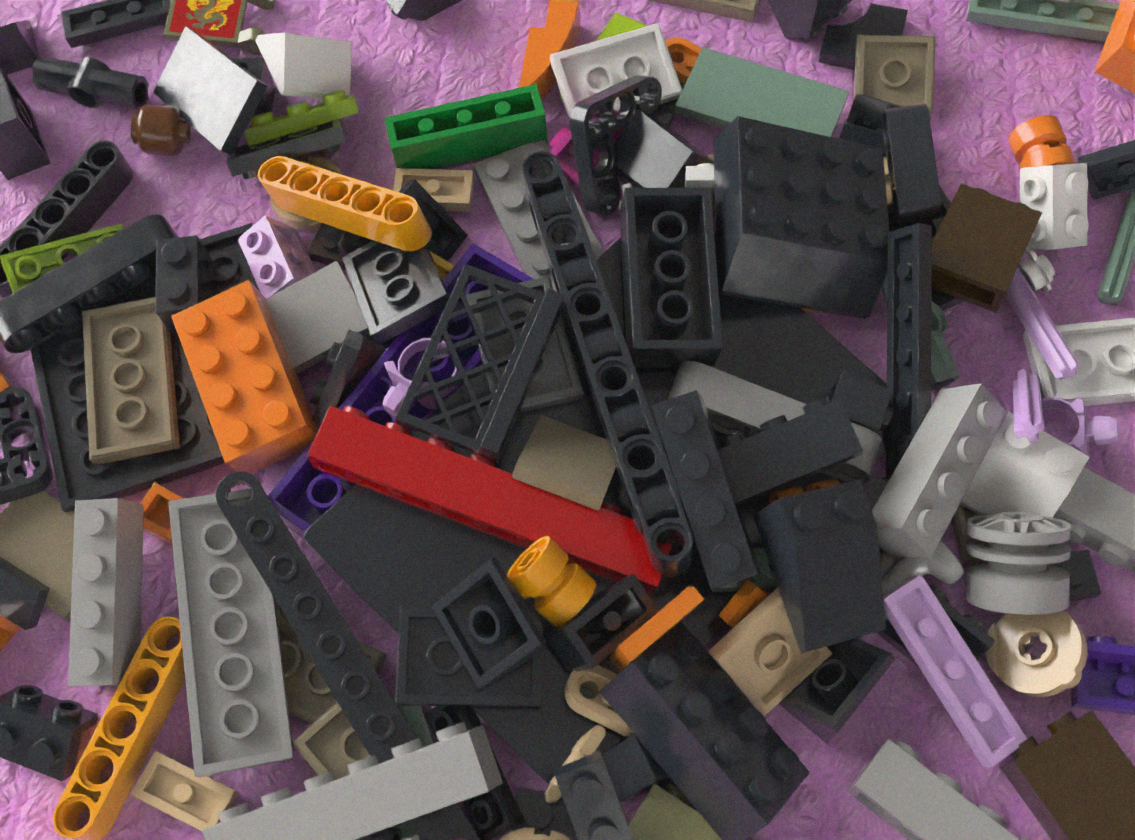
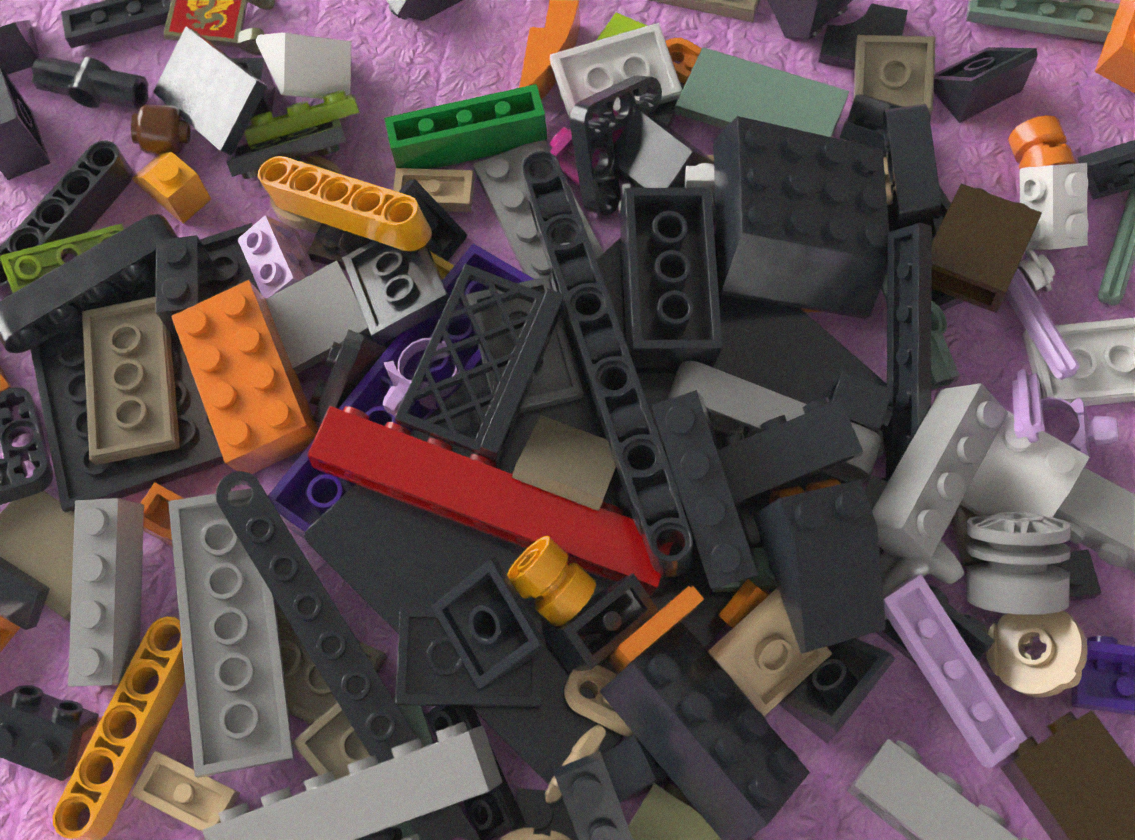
(173, 186): none -> light orange slope
(983, 80): none -> black slope

